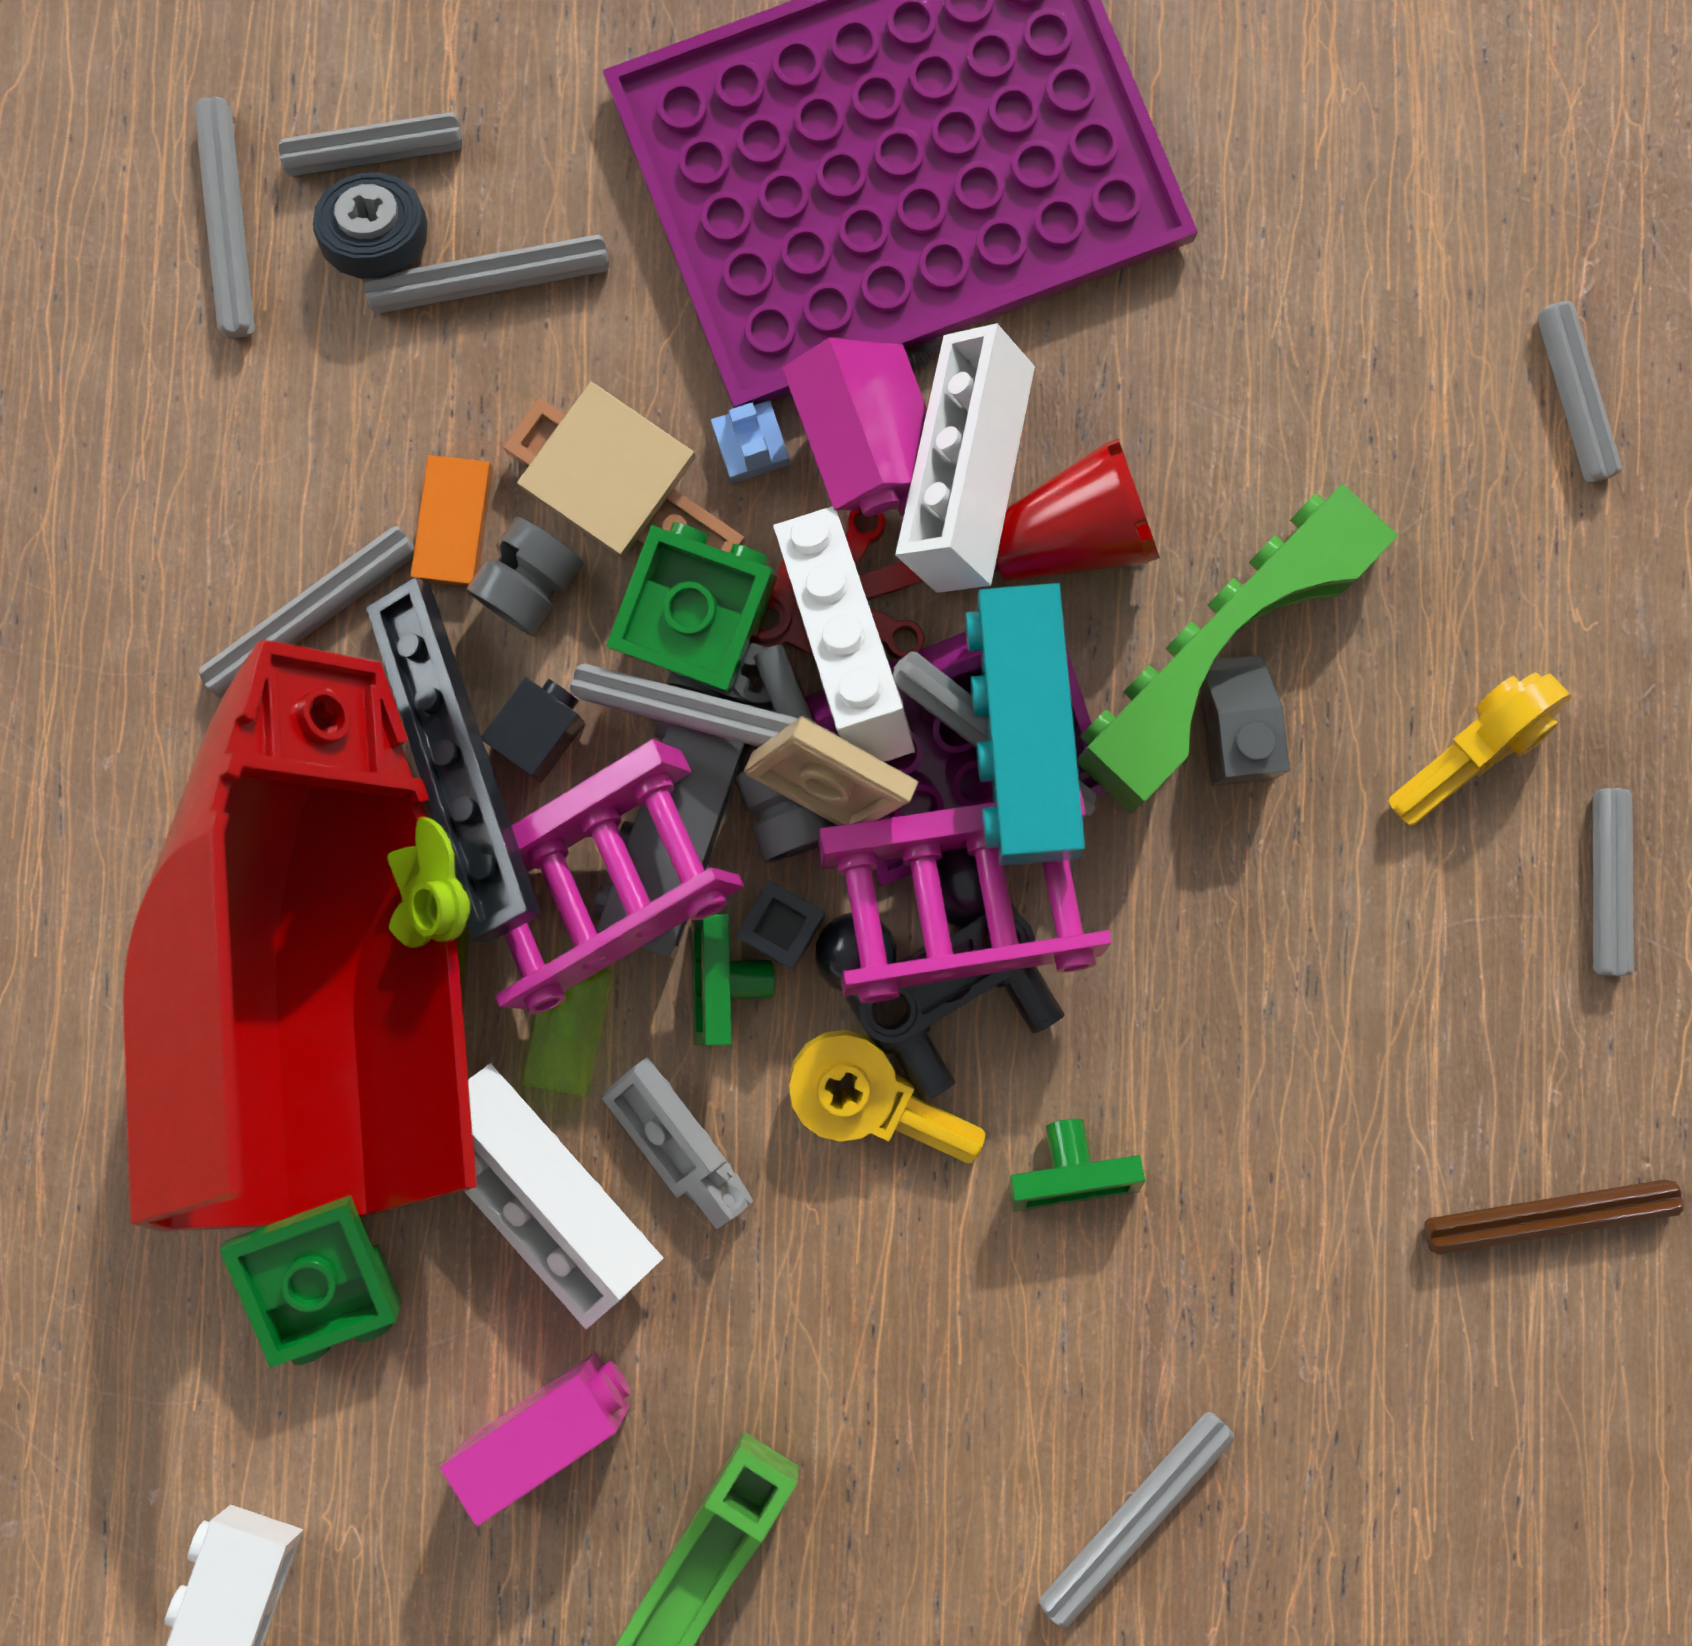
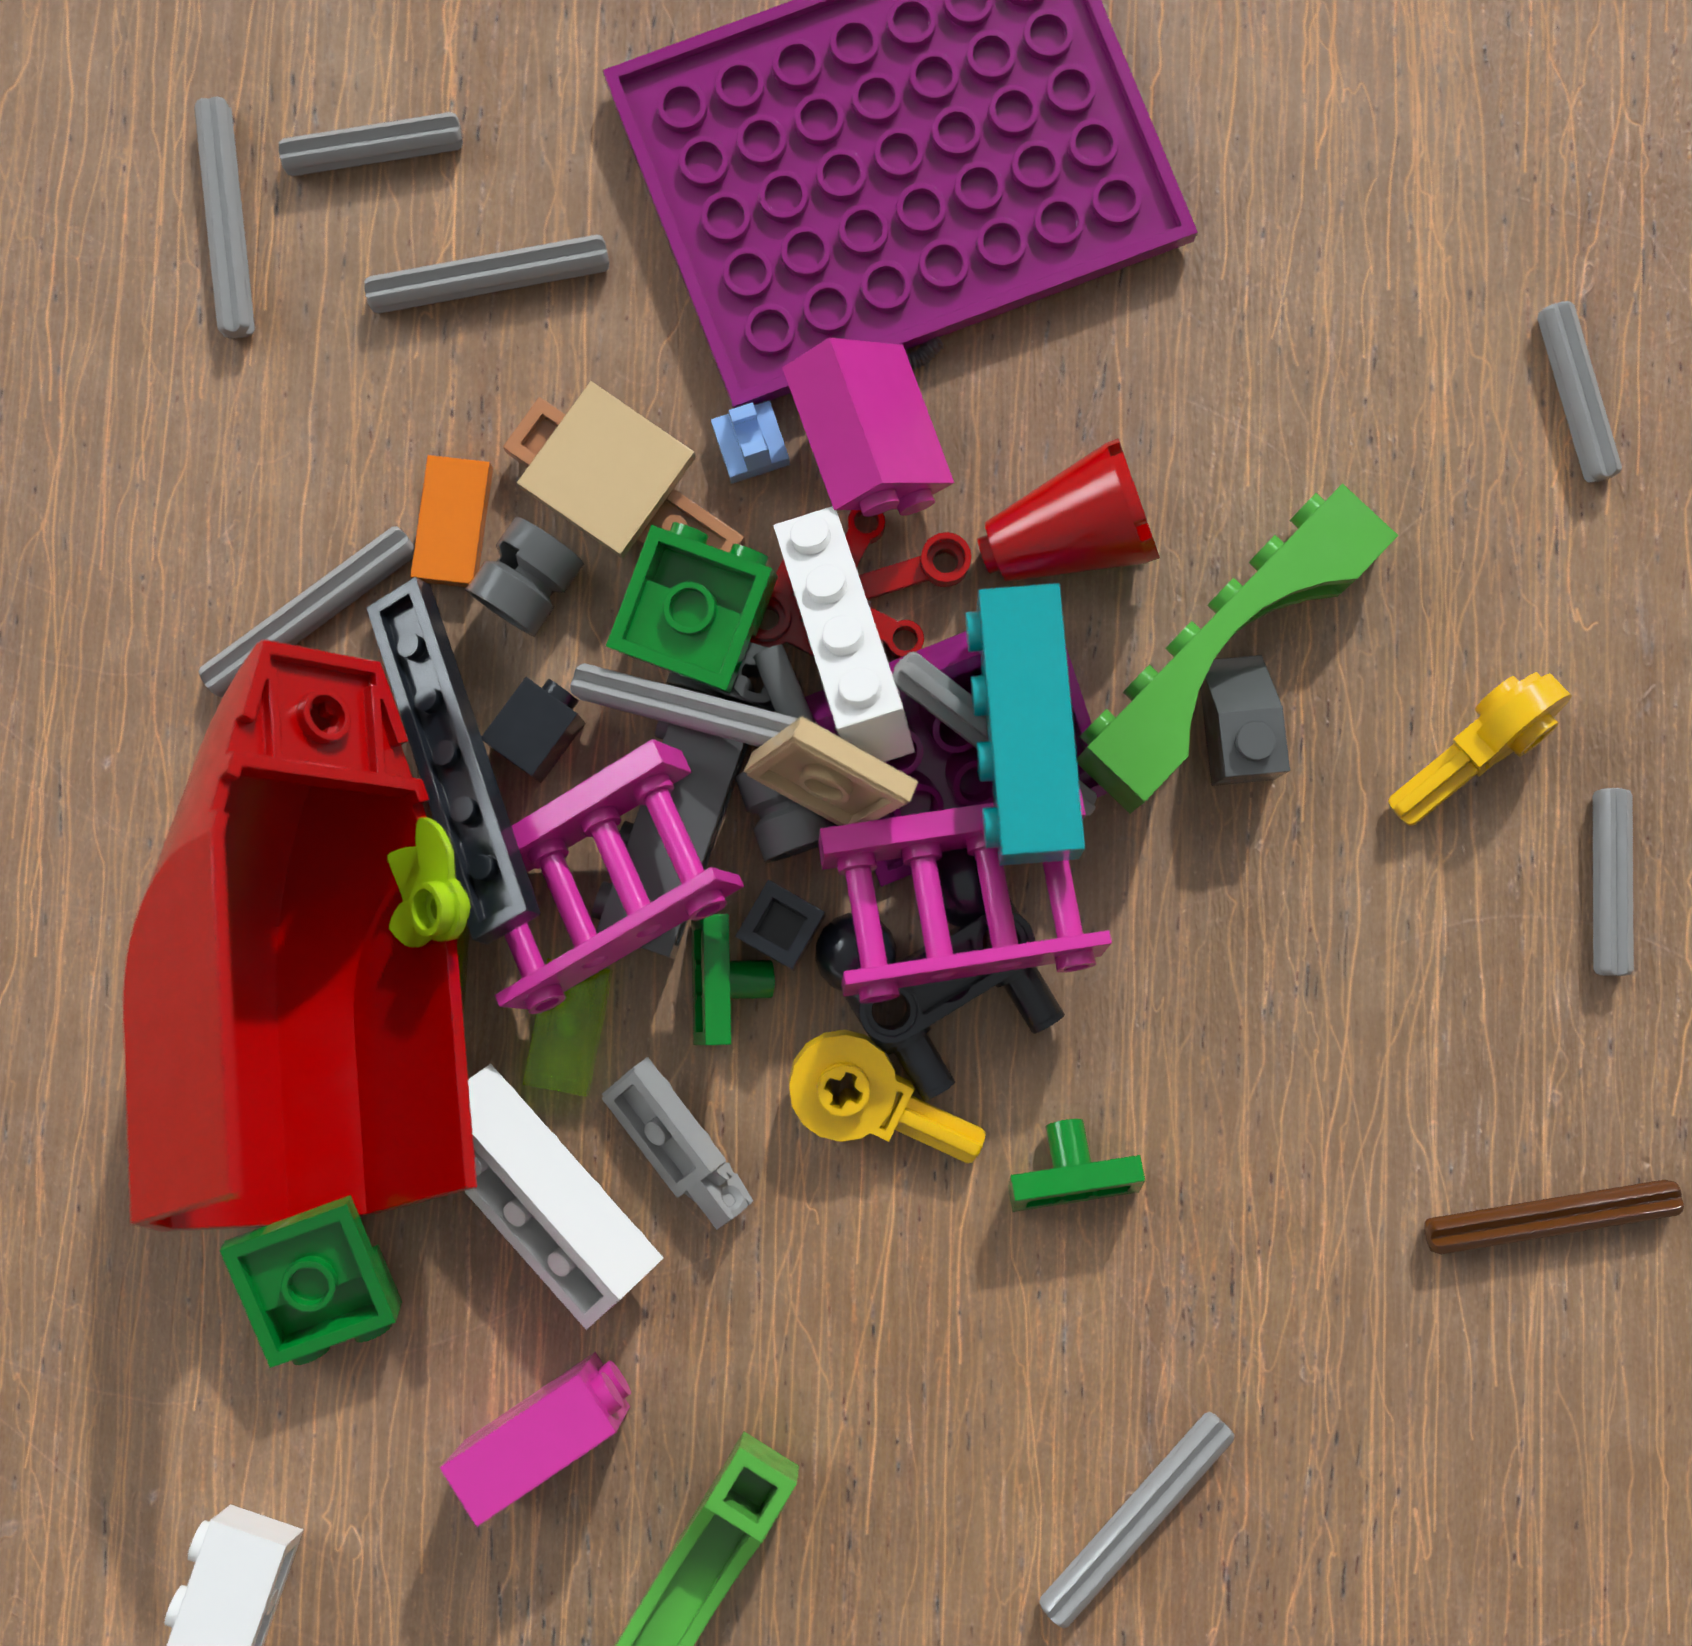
(370, 225): black wheel -> none
(966, 460): white brick -> none

